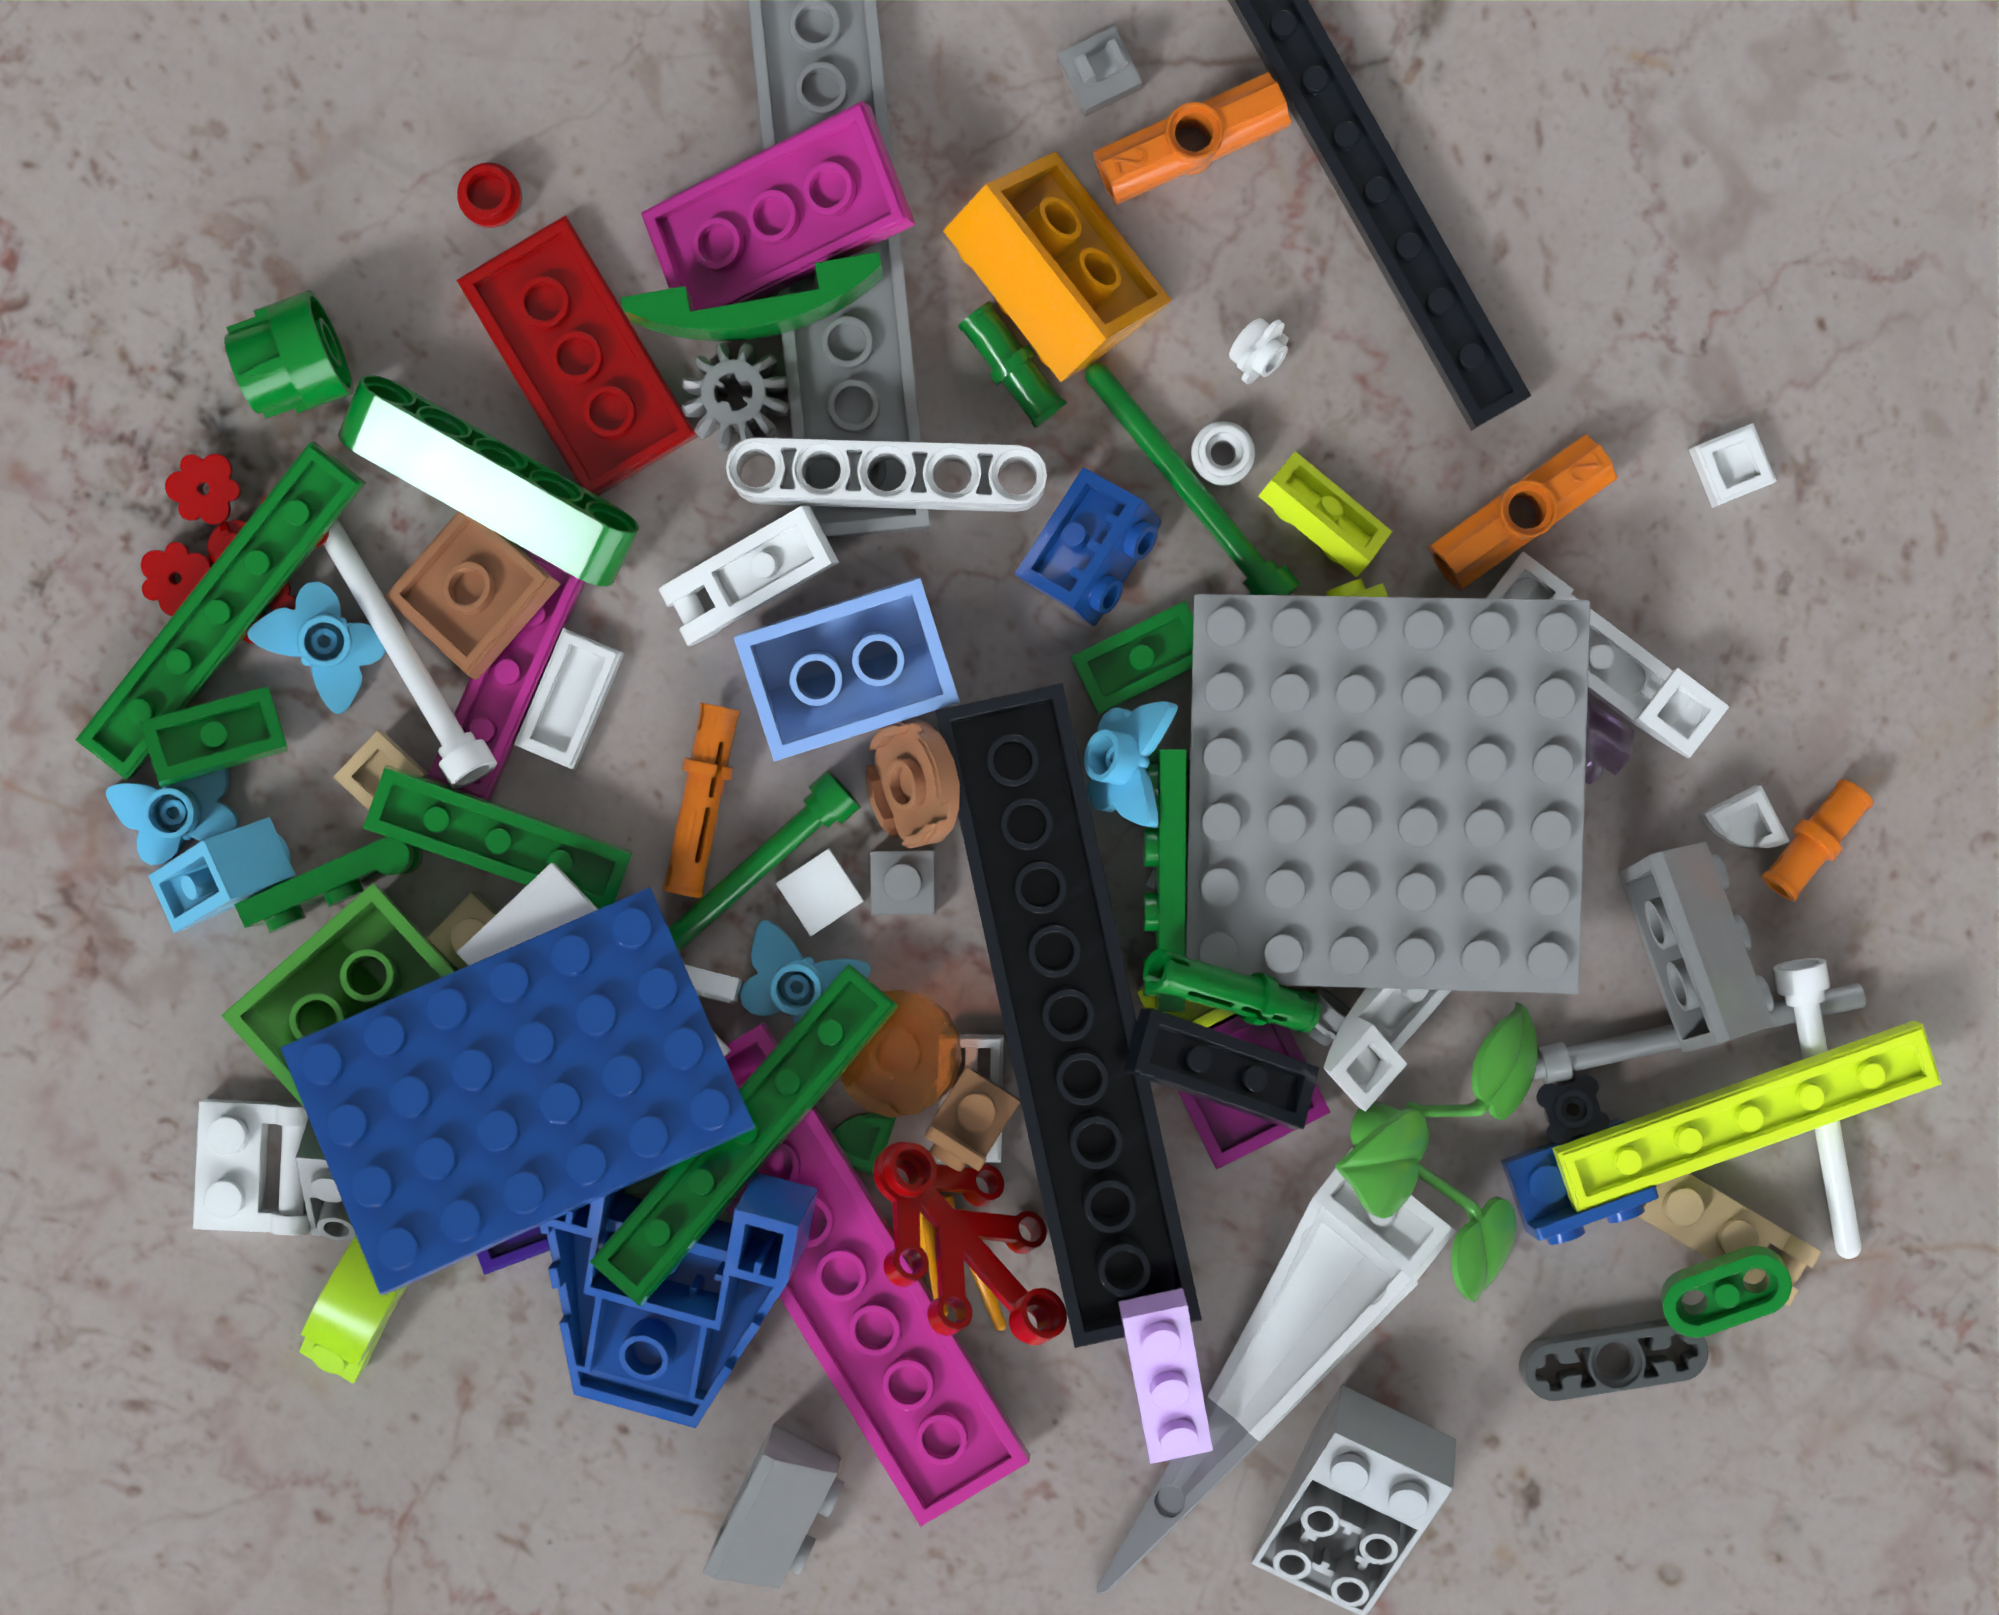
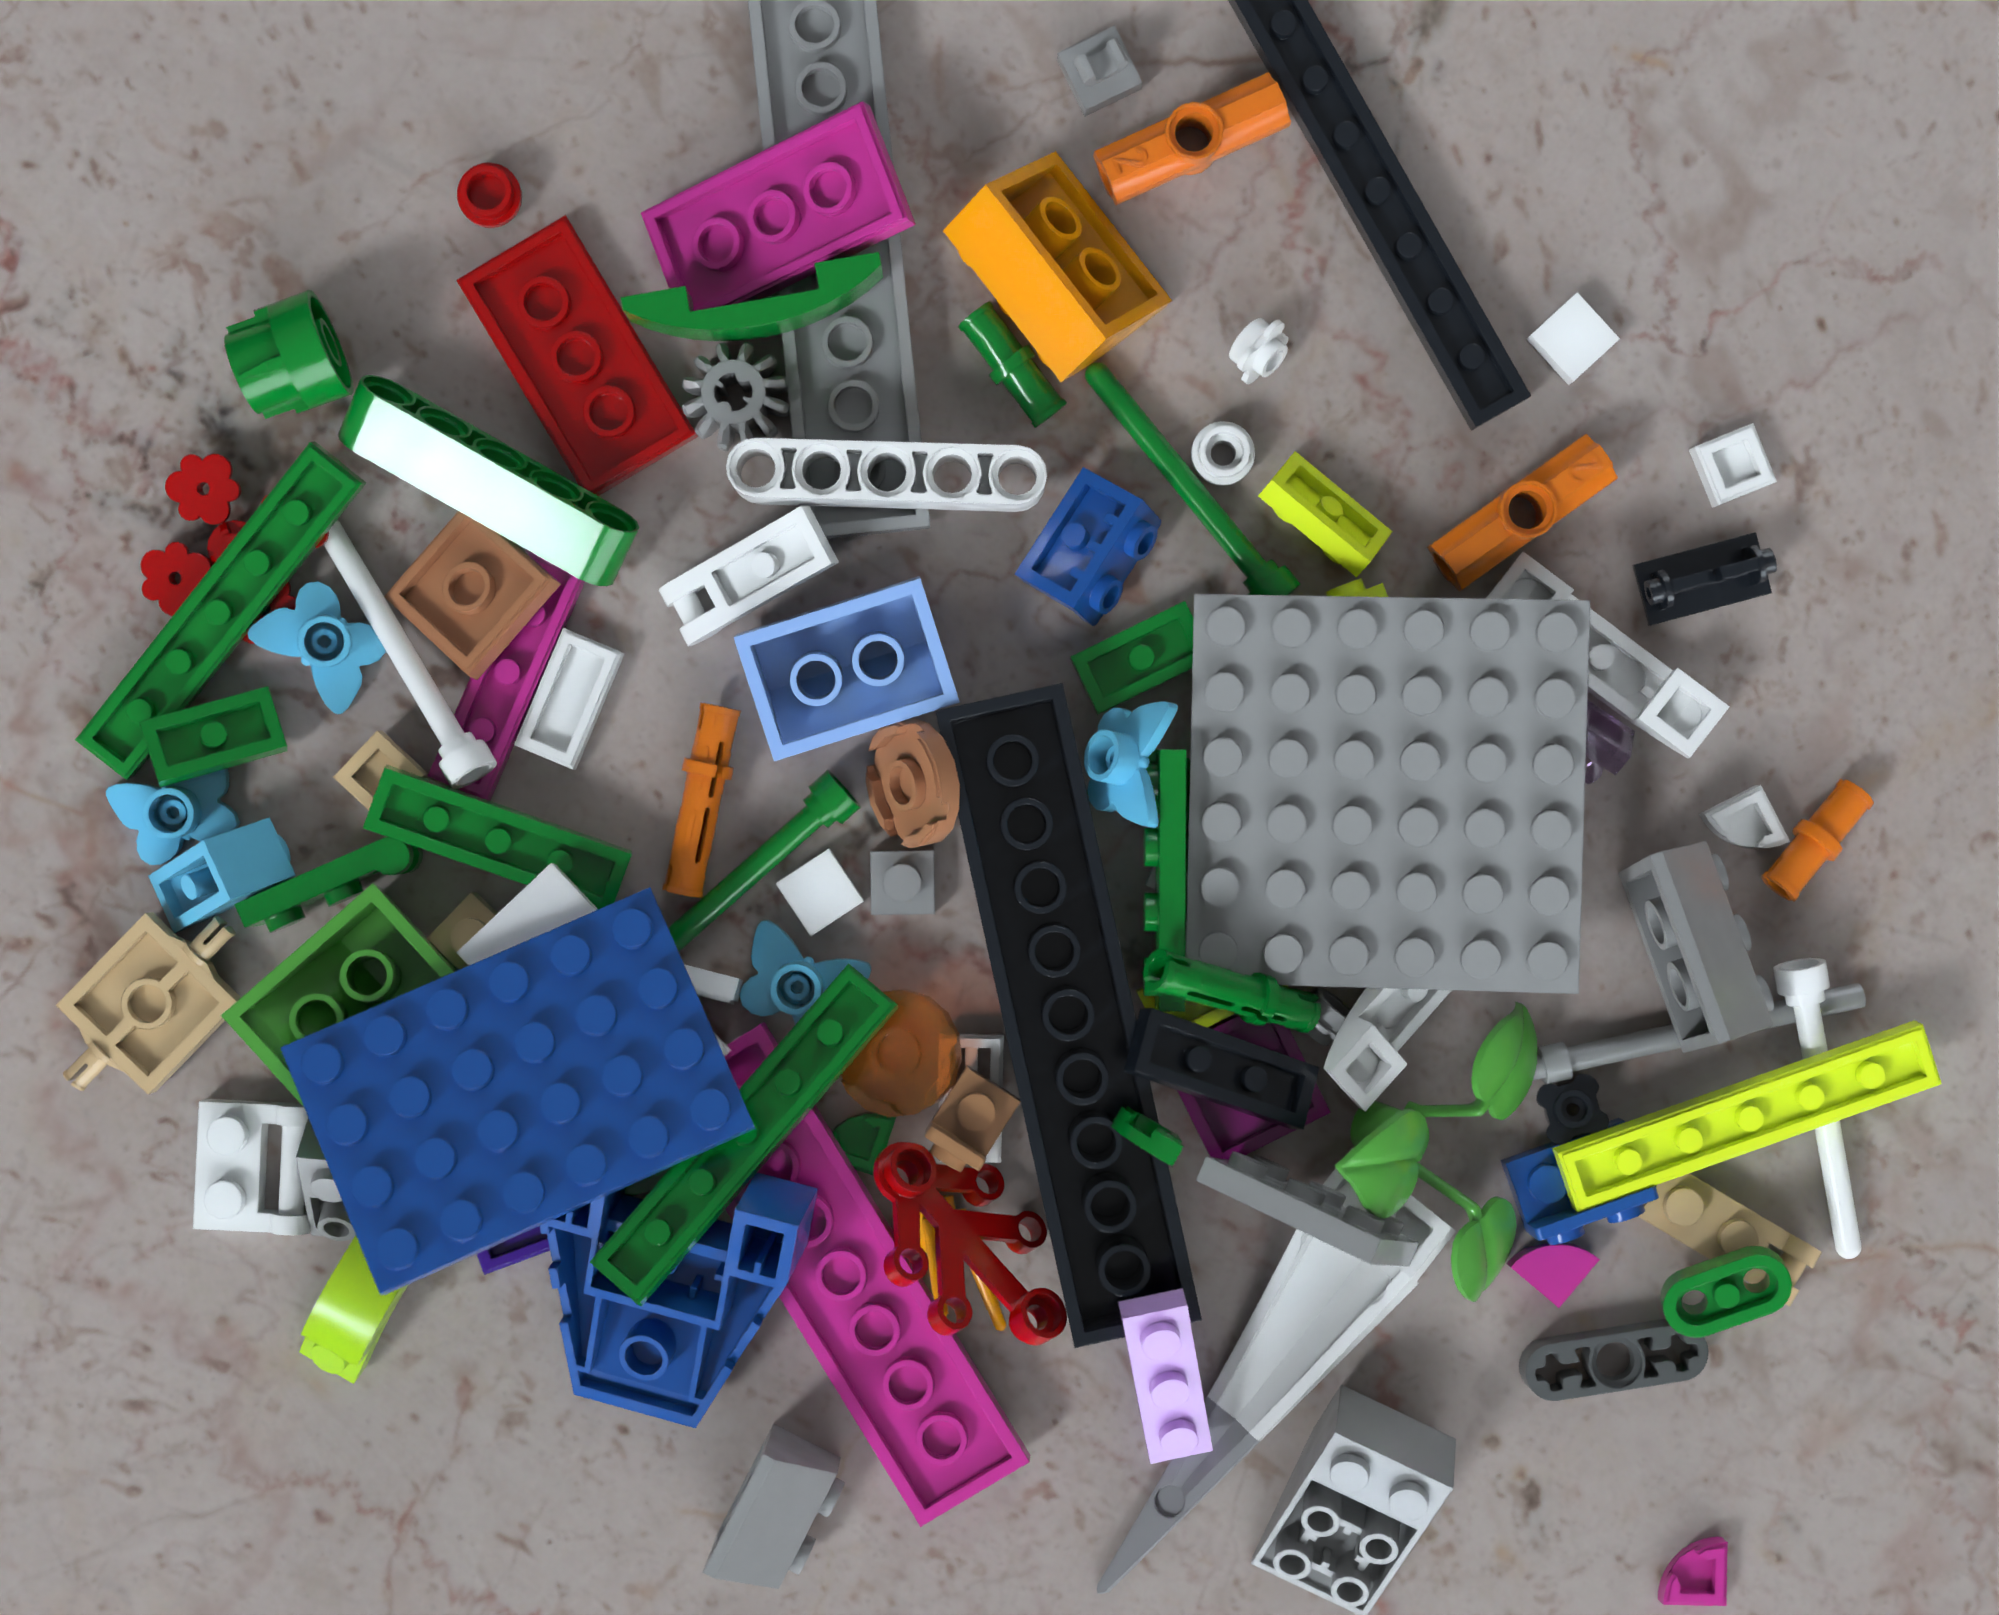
(149, 1003): none -> tan plate
(1148, 1135): none -> green tile
(1309, 1208): none -> light grey plate
(1554, 1268): none -> dark pink tile
(1573, 338): none -> white tile
(1696, 1575): none -> dark pink tile
(1704, 578): none -> black hinge

